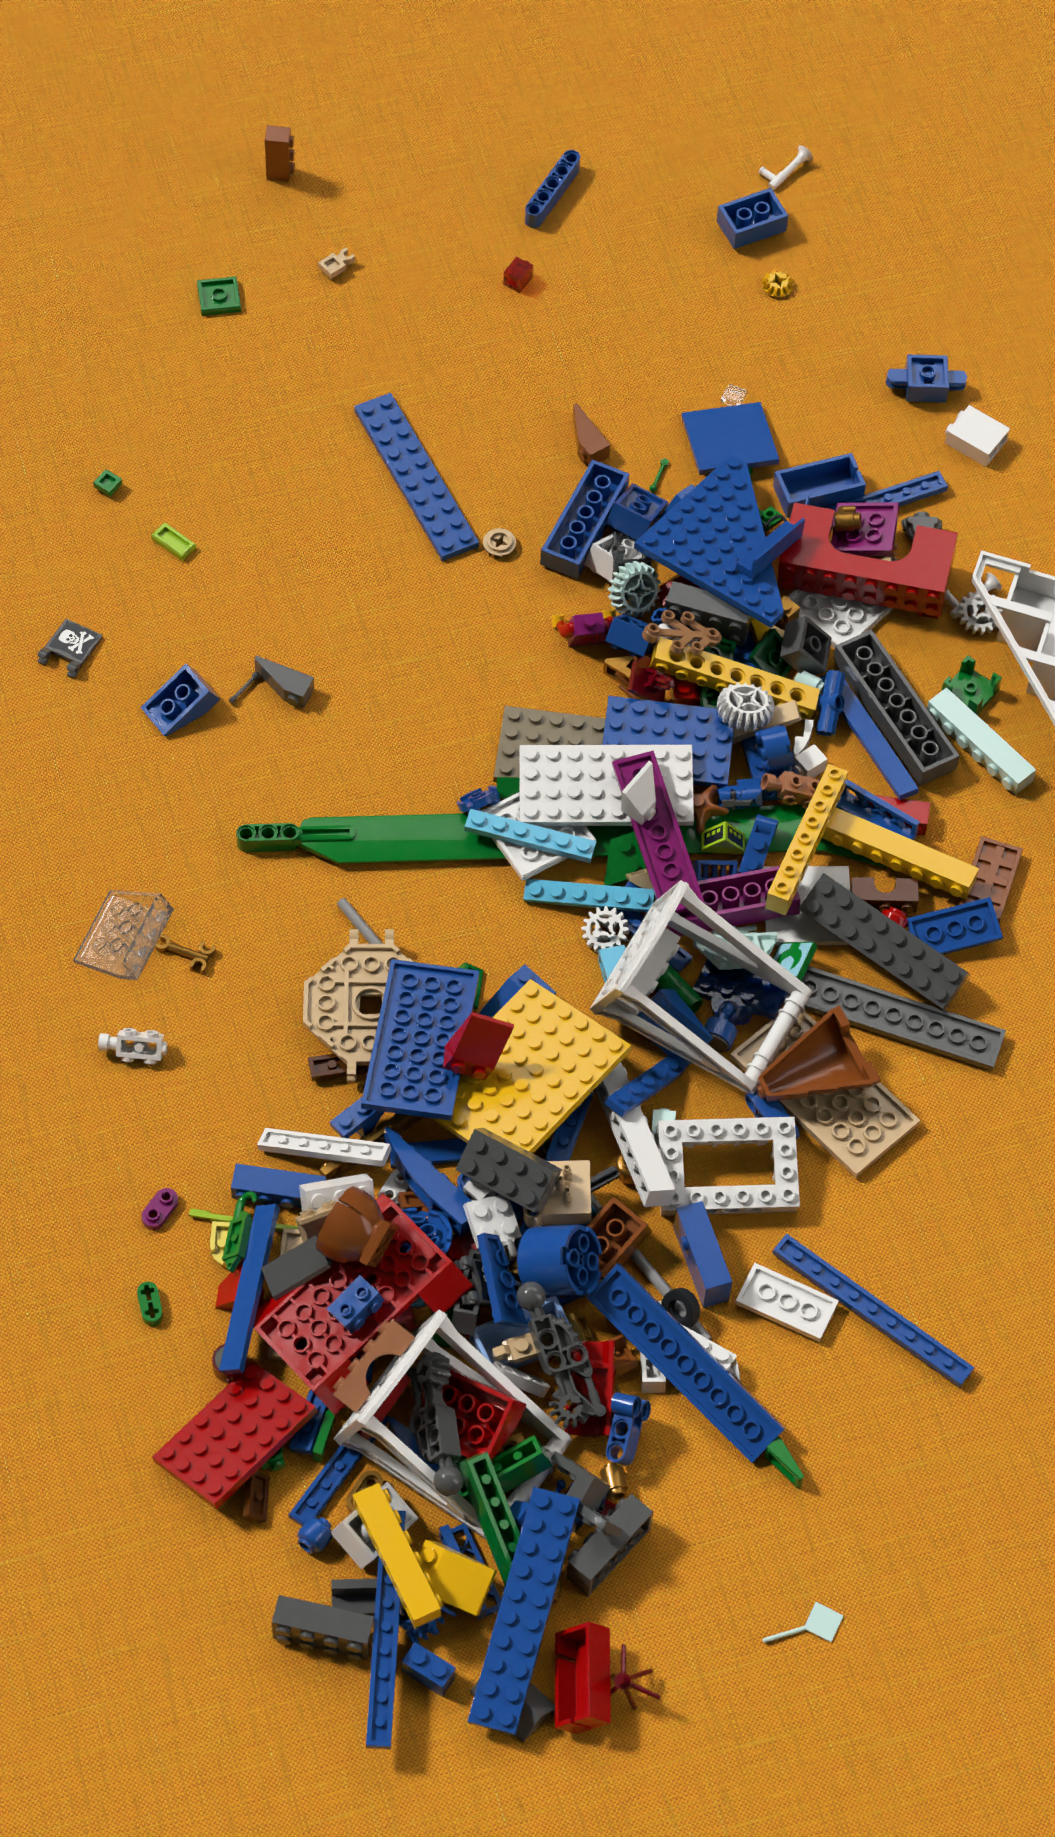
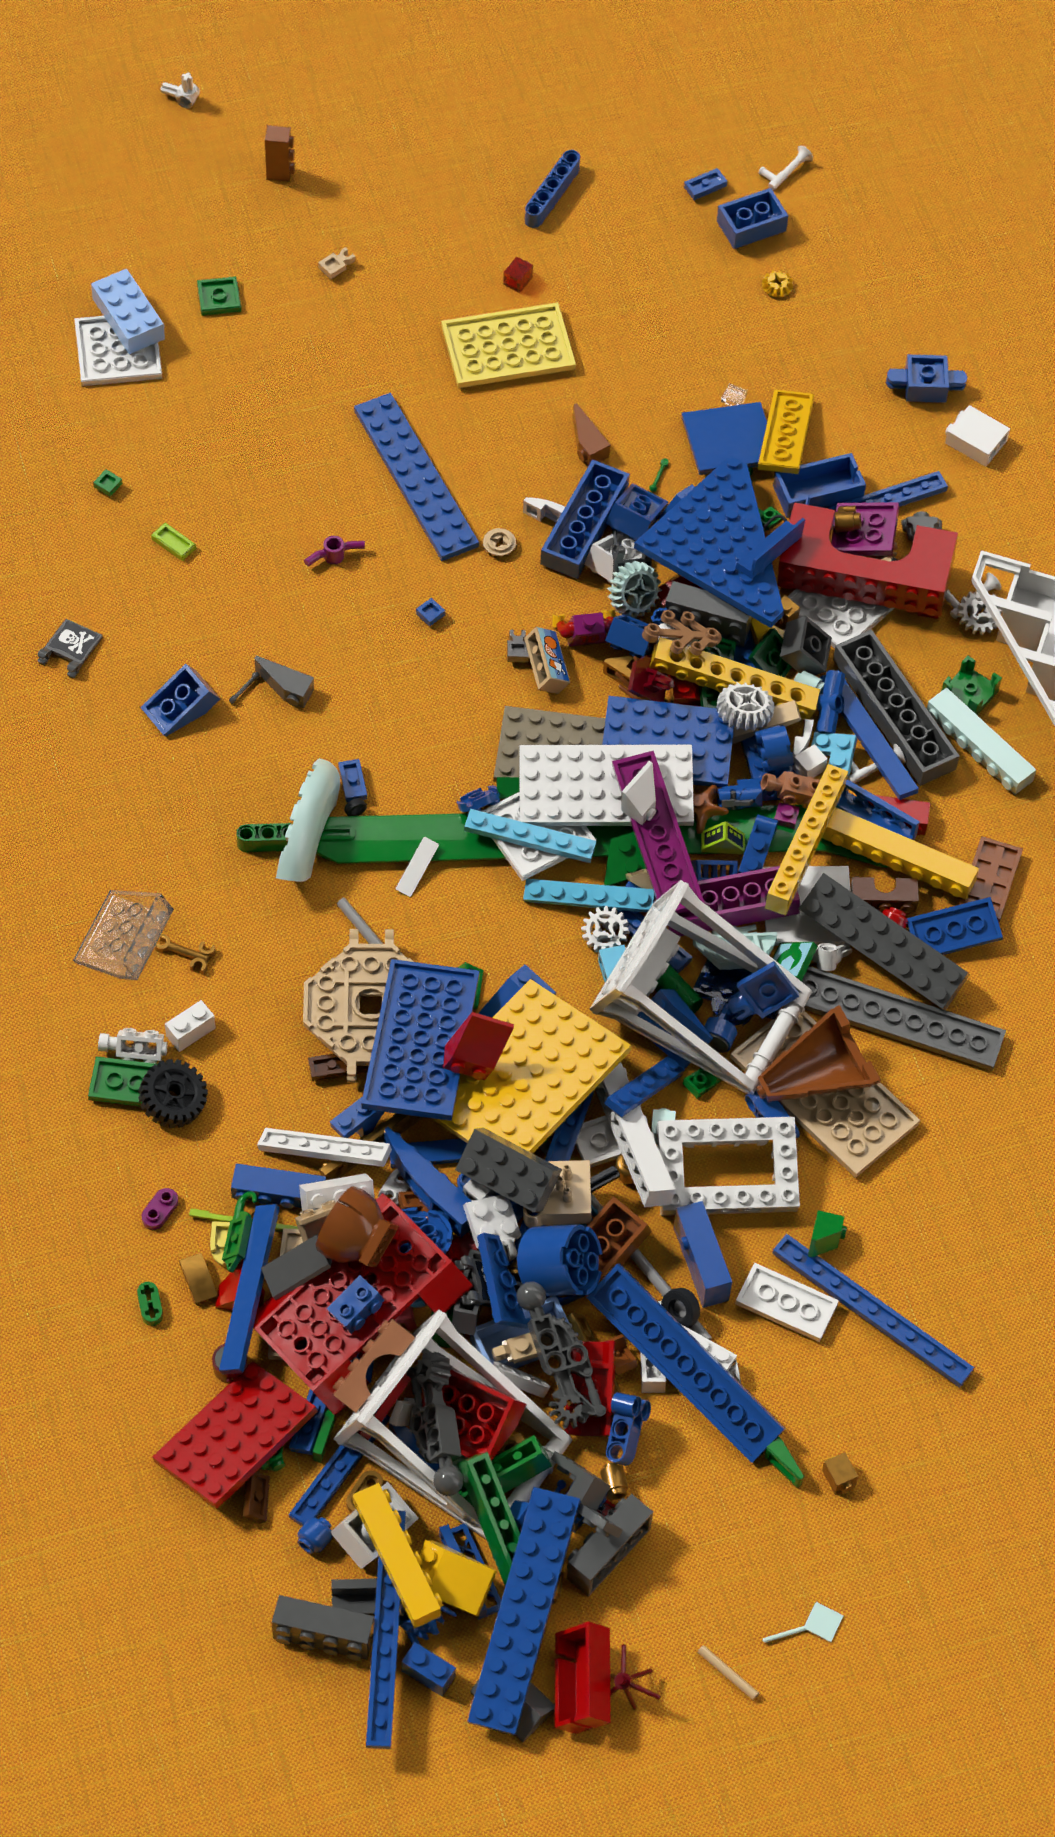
(106, 359): none -> white tile
(117, 1081): none -> green plate
(127, 311): none -> light blue piece
(168, 1108): none -> black wheel
(185, 93): none -> white axle
(190, 1026): none -> white brick
(198, 1278): none -> pearl gold slope
(309, 816): none -> light aqua brick
(333, 550): none -> magenta piece
(352, 780): none -> blue plate
(355, 807): none -> black piece
(402, 1412): none -> white slope
(417, 866): none -> white sticker
(430, 612): none -> blue plate
(508, 345): none -> light yellow plate
(517, 648): none -> flat silver plate
(538, 508): none -> white slope
(547, 660): none -> brick
(597, 1142): none -> white plate
(700, 1082): none -> green slope
(705, 184): none -> blue plate
(728, 1672): none -> tan bar
(762, 992): none -> blue plate
(786, 431): none -> yellow tile
(787, 815): none -> magenta plate
(826, 1233): none -> green slope
(829, 955): none -> white axle
(837, 746): none -> medium azure plate
(840, 1473): none -> pearl gold brick
(859, 774): none -> white piece

